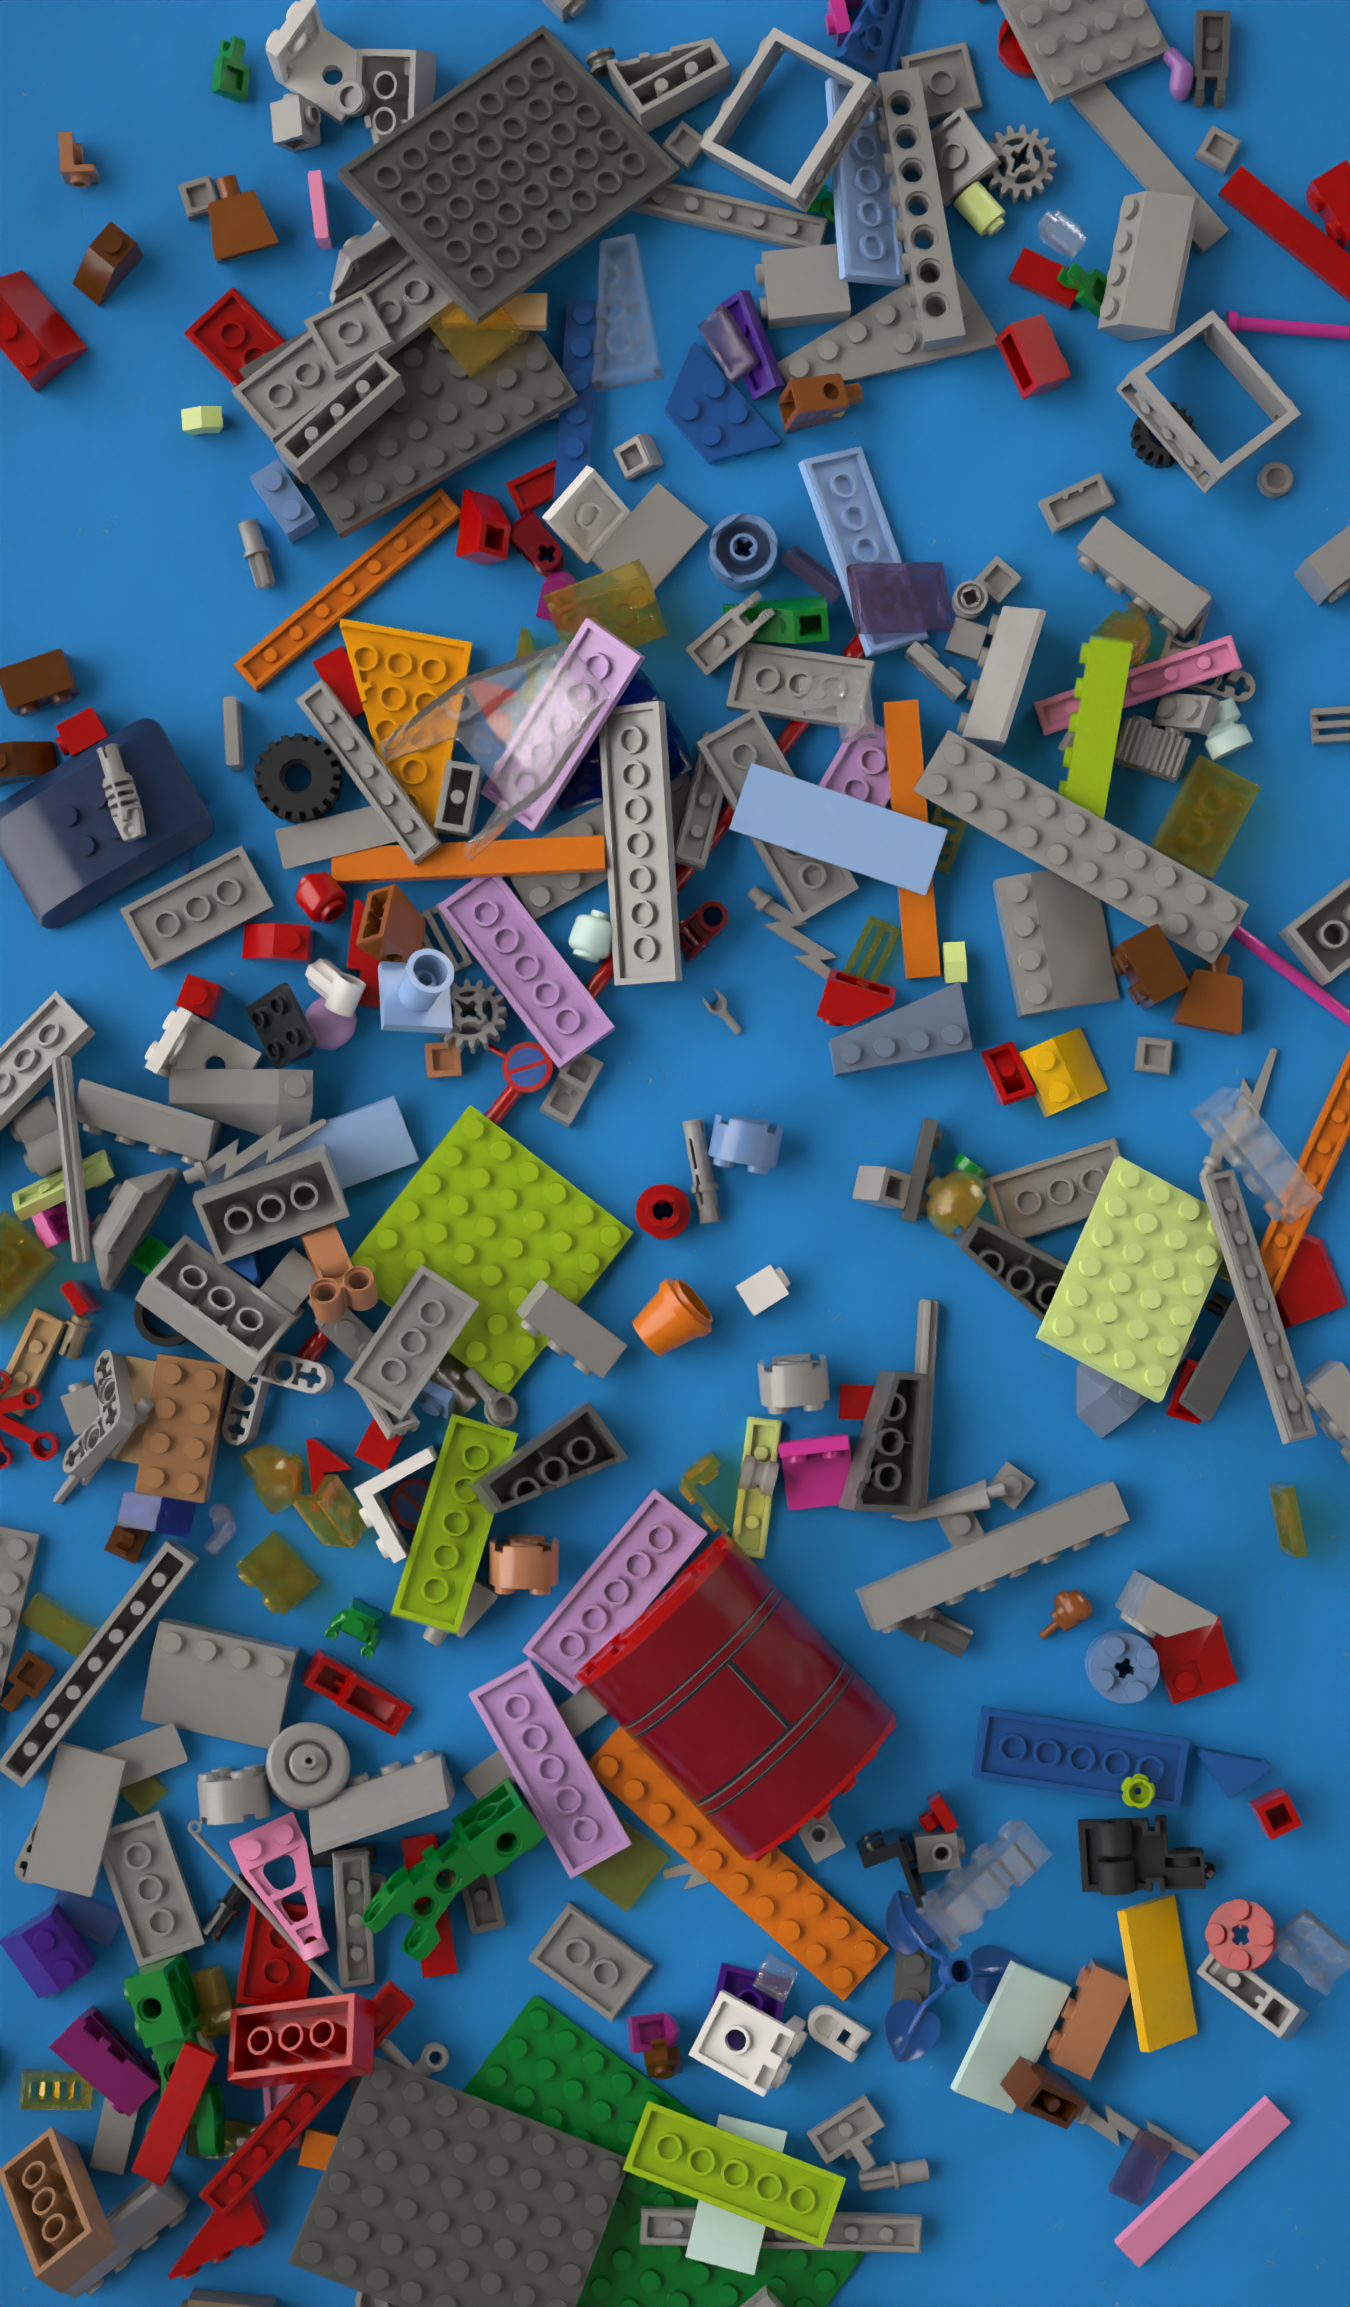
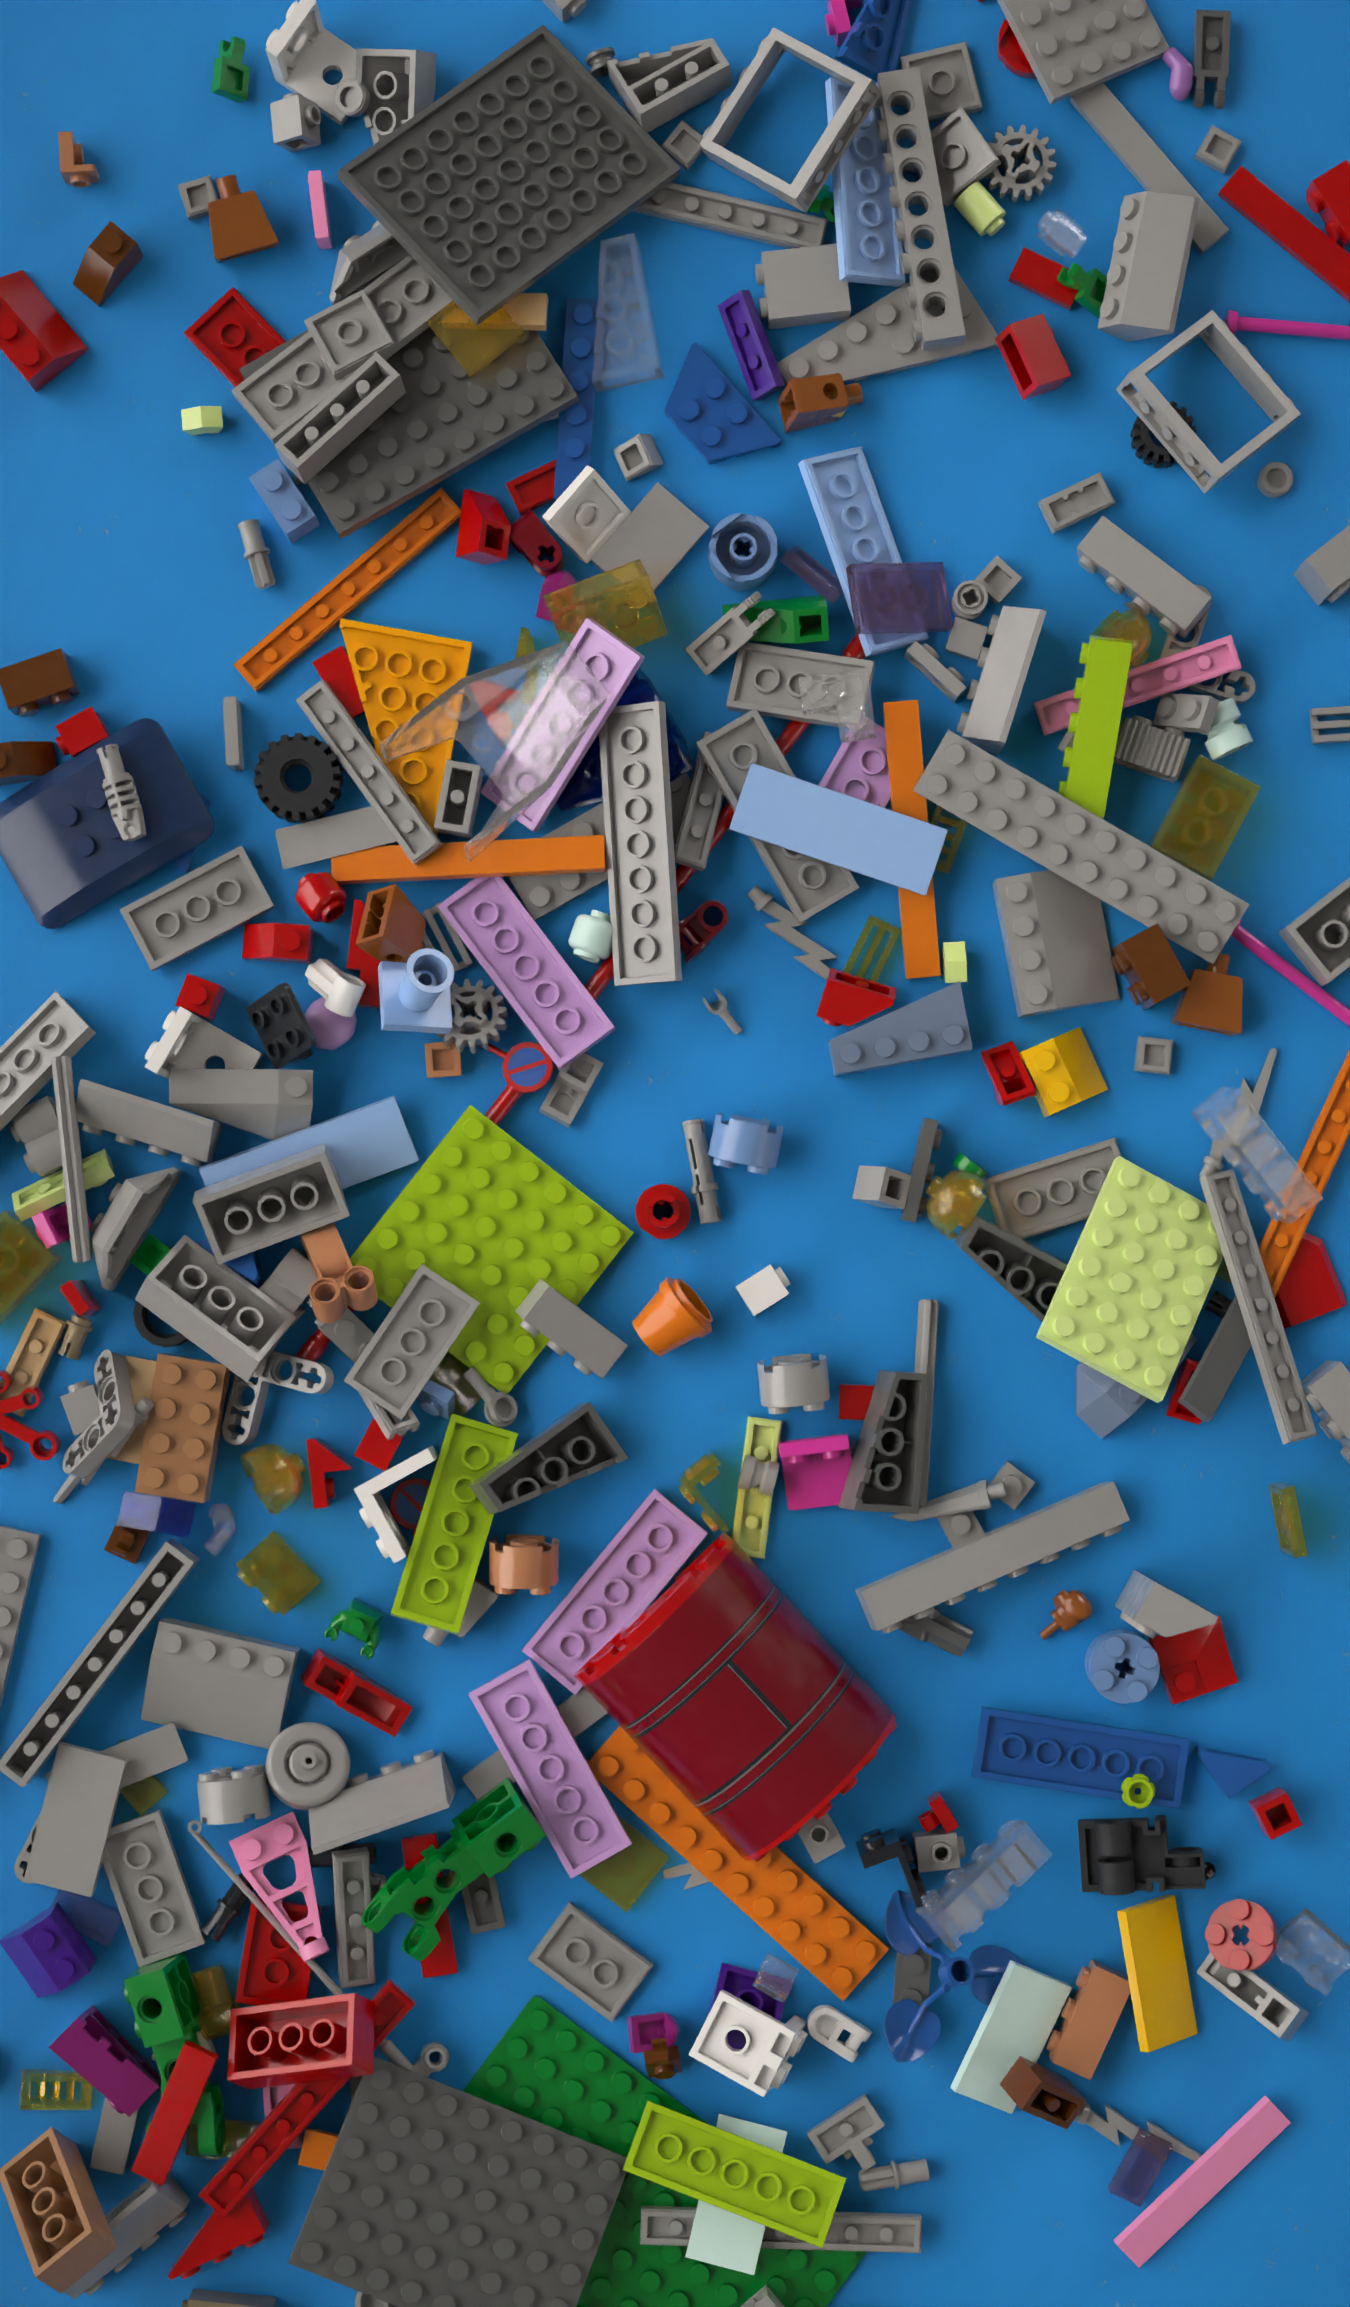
(29, 1678): reddish brown plate -> none
(58, 1624): clear yellow slope -> none
(235, 1163): light grey piece -> none
(332, 1513): clear yellow panel -> none
(728, 344): clear purple tile -> none

